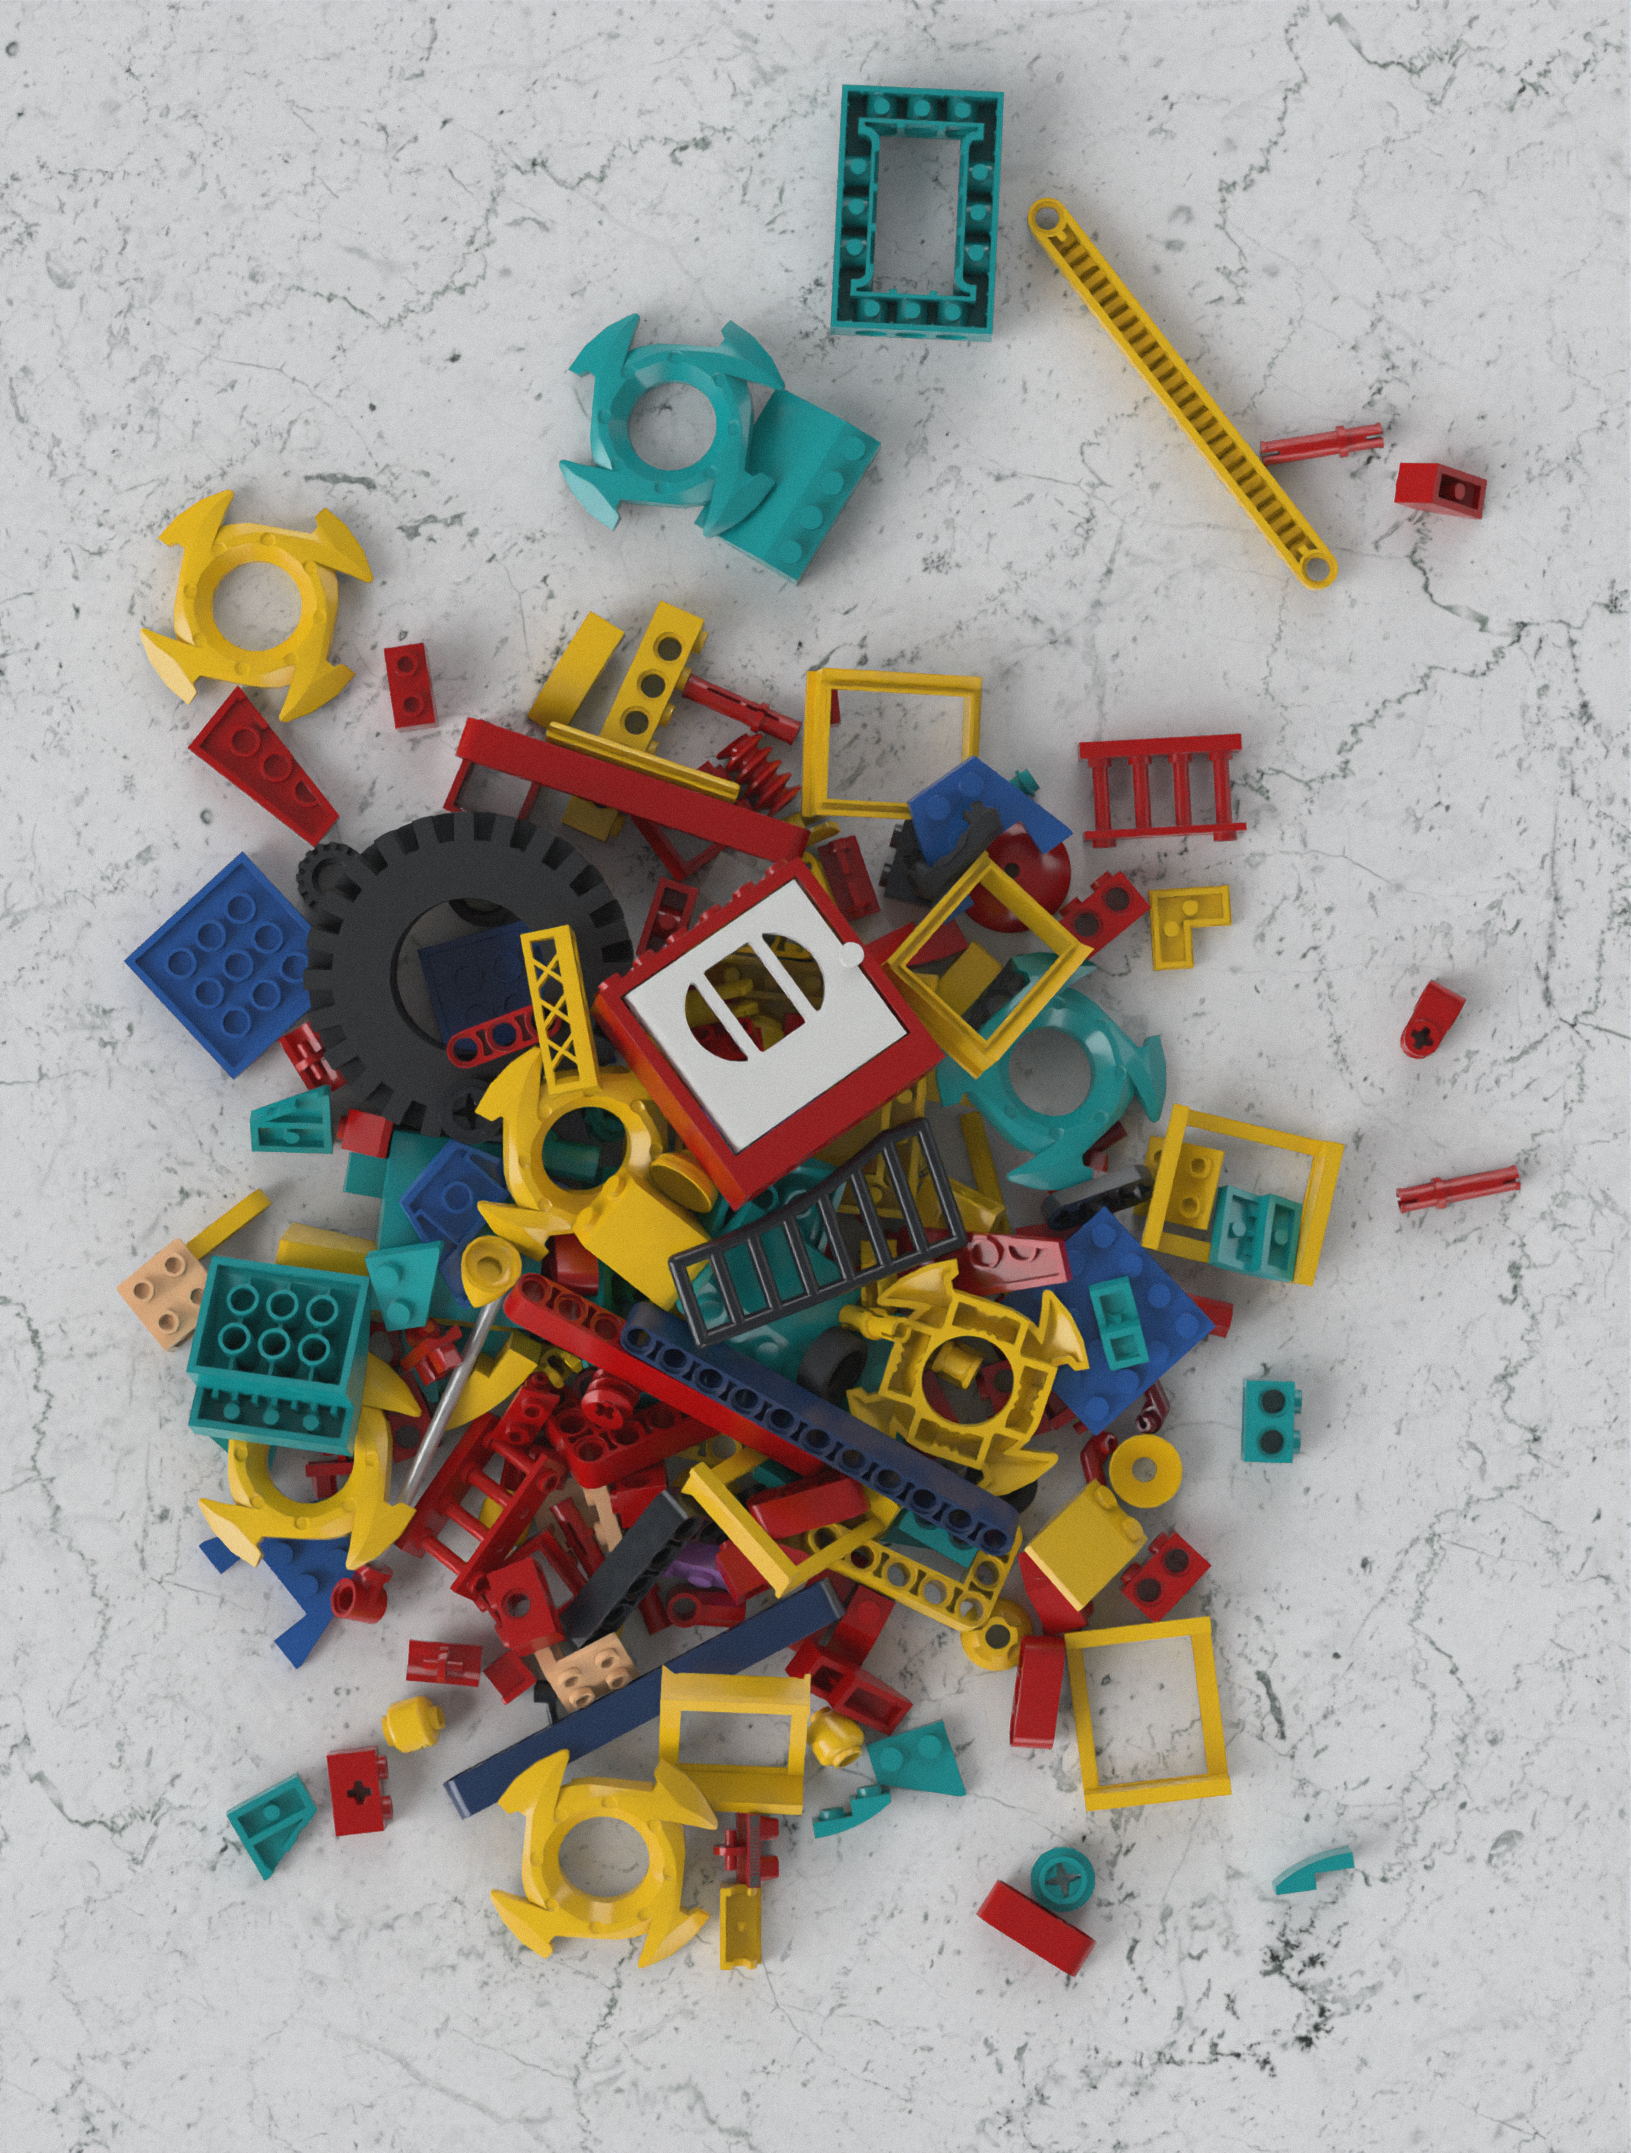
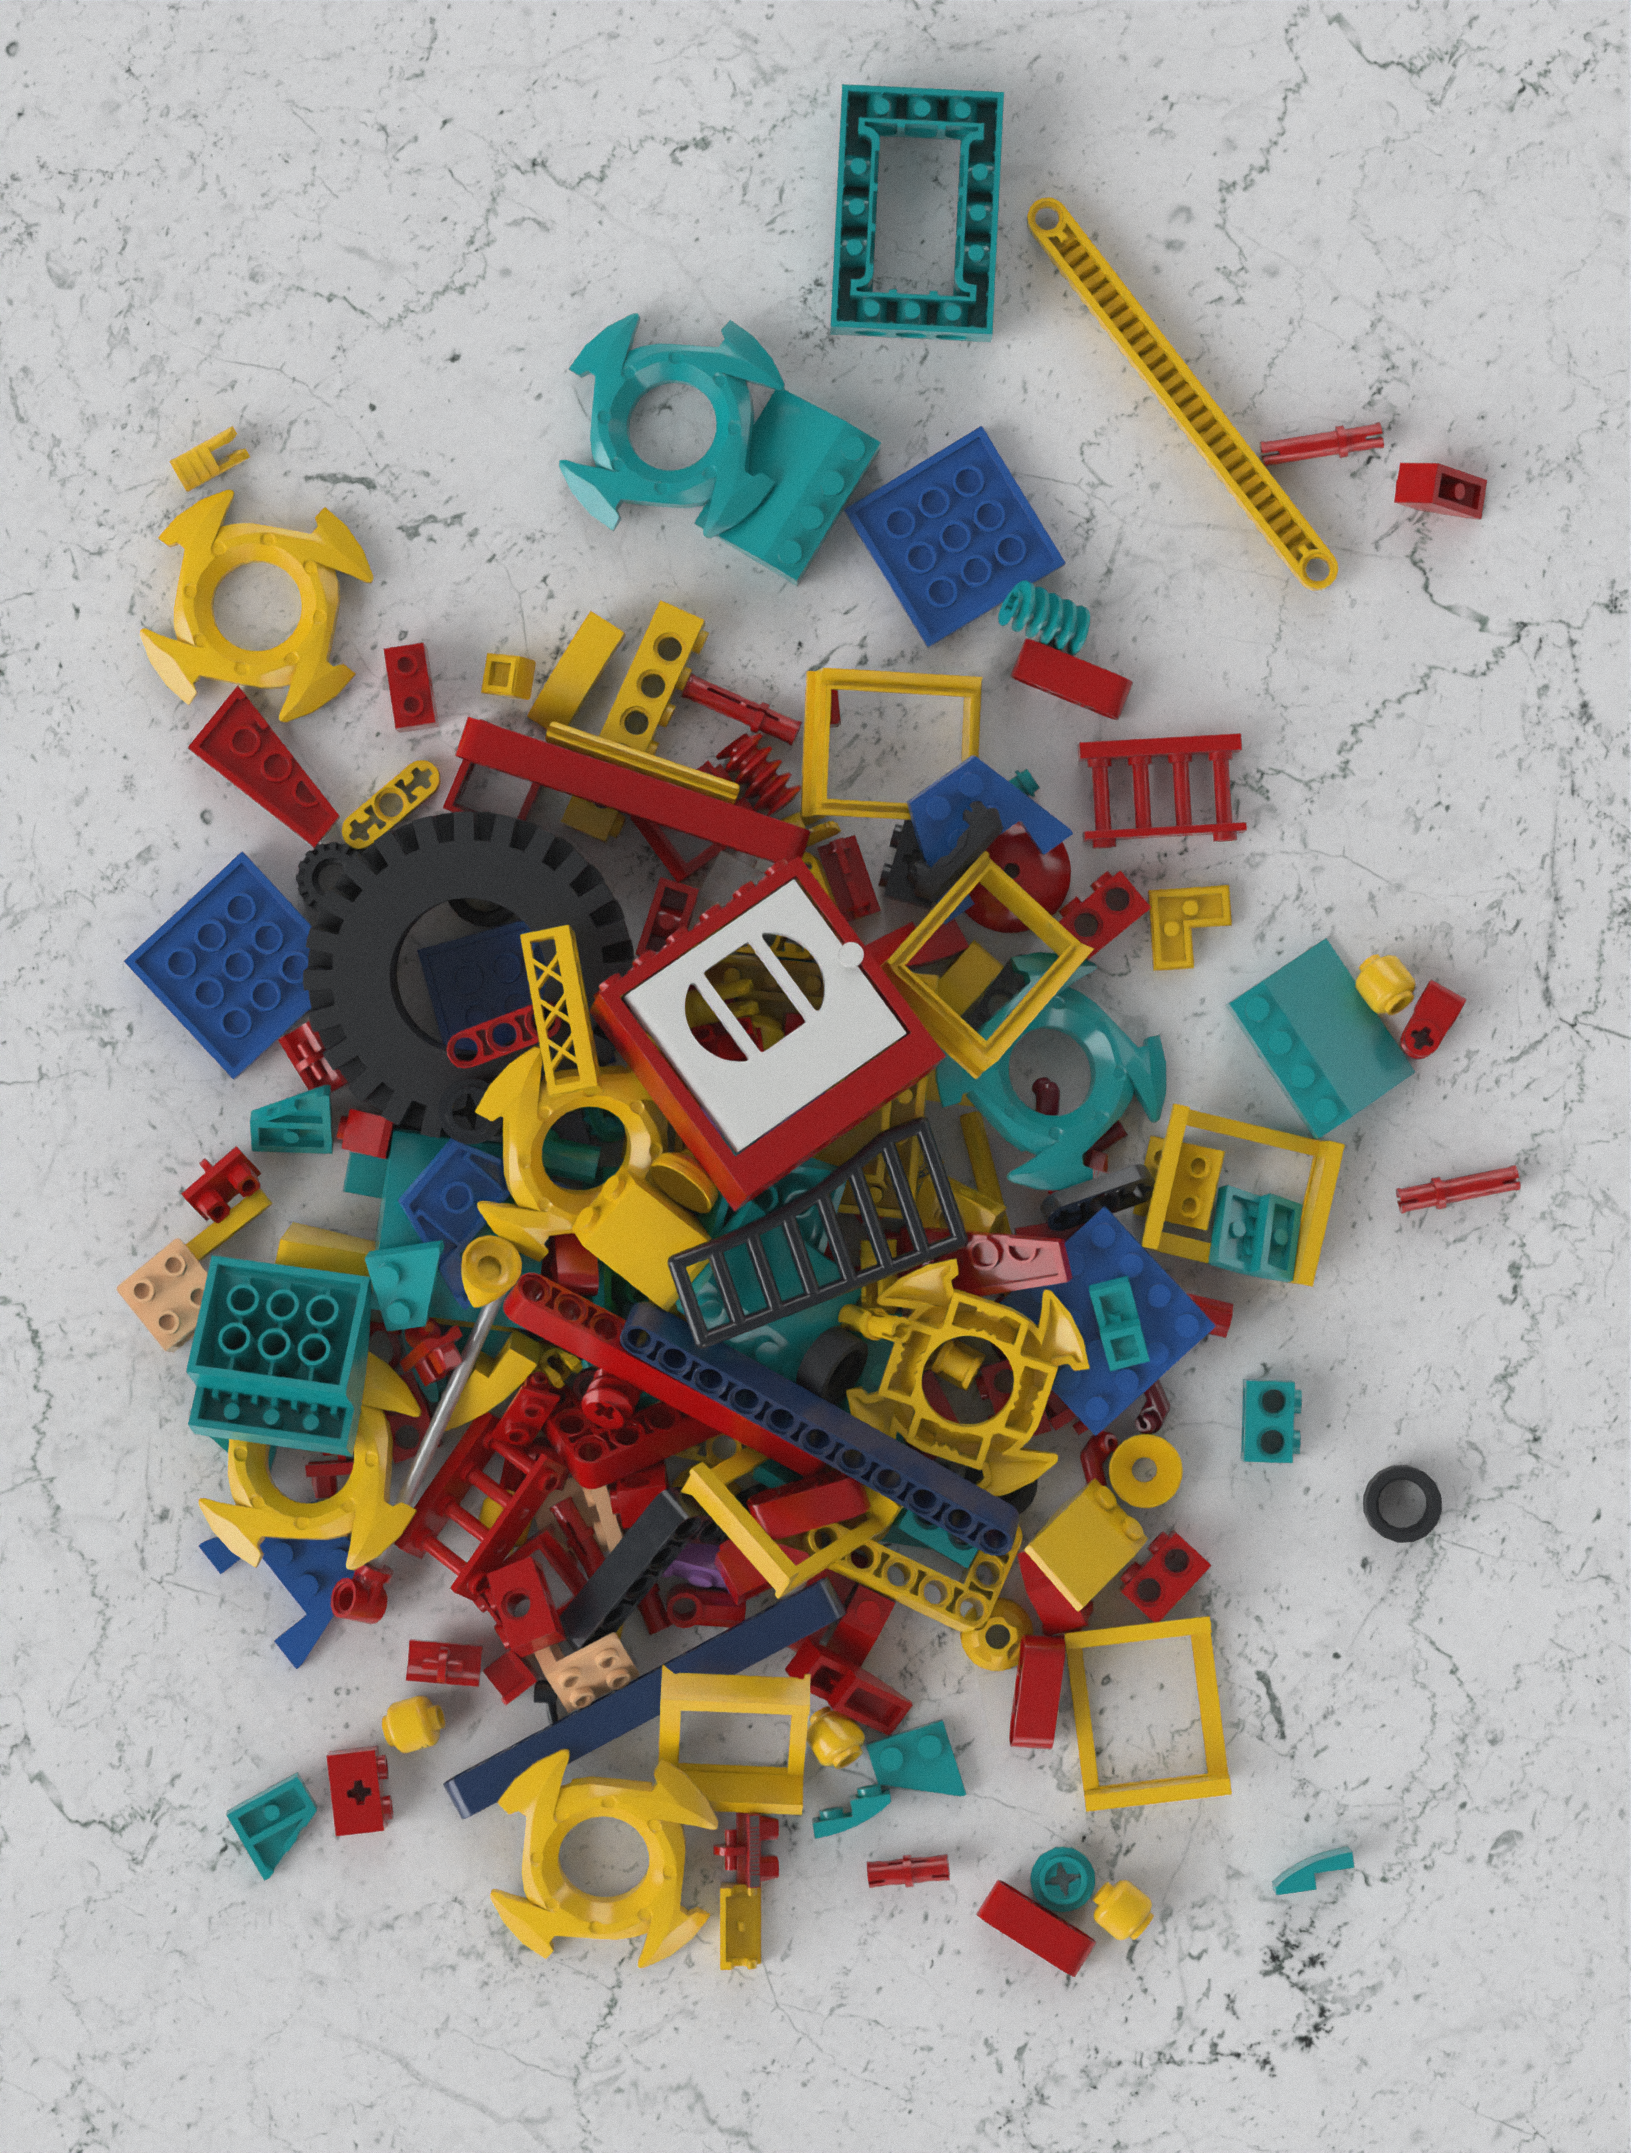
(199, 465): none -> yellow hinge
(221, 1184): none -> red hips
(408, 778): none -> yellow beam
(508, 676): none -> yellow slope
(908, 1871): none -> red pin
(954, 536): none -> blue plate
(1046, 613): none -> teal piece
(1047, 1096): none -> dark red arm
(1071, 679): none -> red beam
(1122, 1910): none -> yellow head
(1320, 1039): none -> teal slope
(1385, 984): none -> yellow head
(1404, 1534): none -> black tyre

